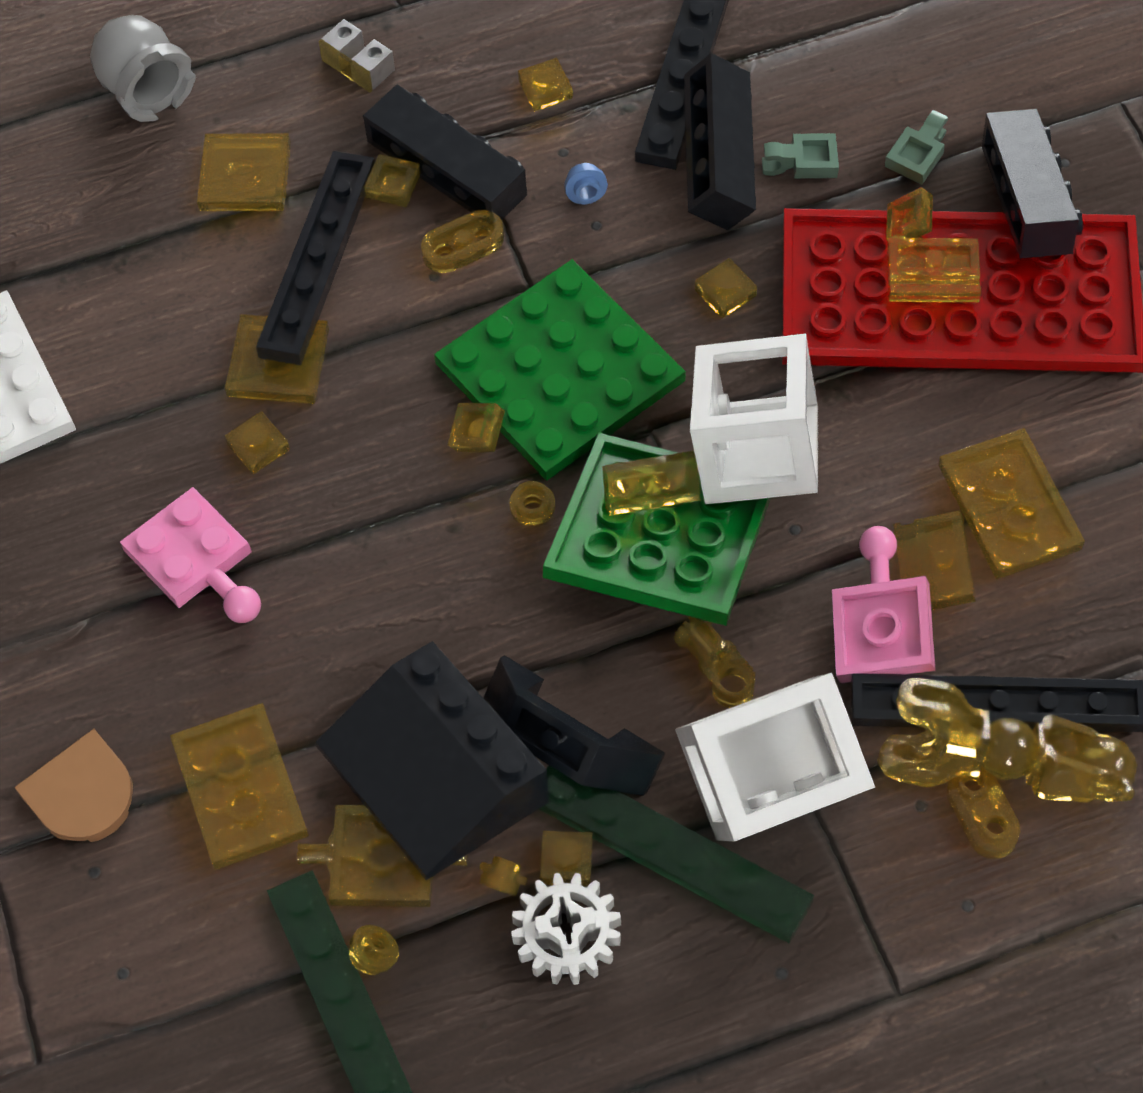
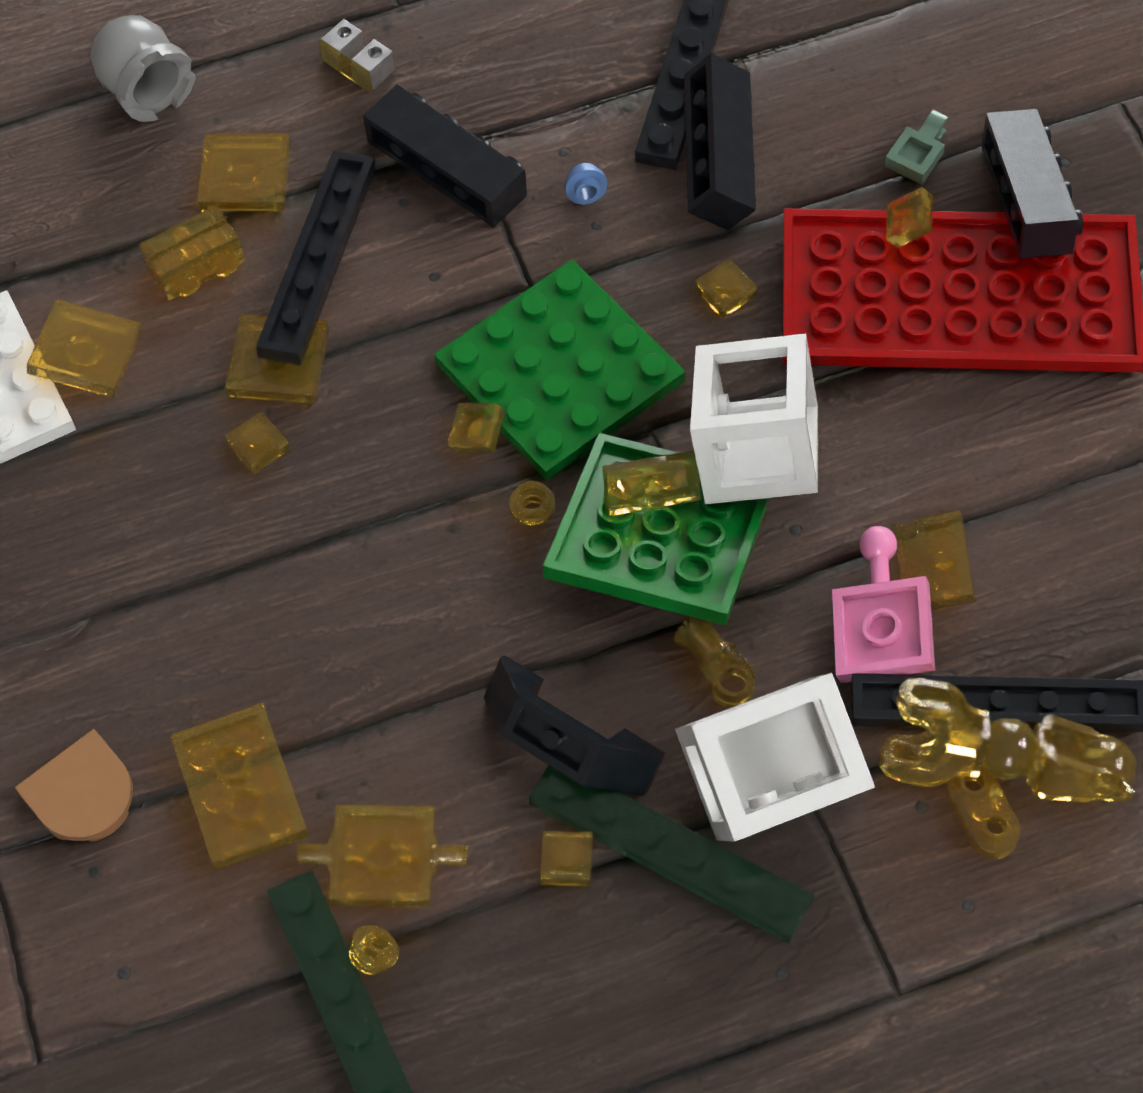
(84, 348): none -> clear yellow tile
(189, 550): bright pink plate -> none
(192, 253): none -> clear yellow brick
(392, 180): clear yellow plate -> none
(434, 761): black slope -> none
(461, 242): clear yellow plate -> none
(502, 875): clear yellow plate -> none
(545, 84): clear yellow plate -> none
(545, 931): white gear -> none
(808, 154): sand green plate -> none
(933, 270): clear yellow plate -> none
(1011, 503): clear yellow plate -> none

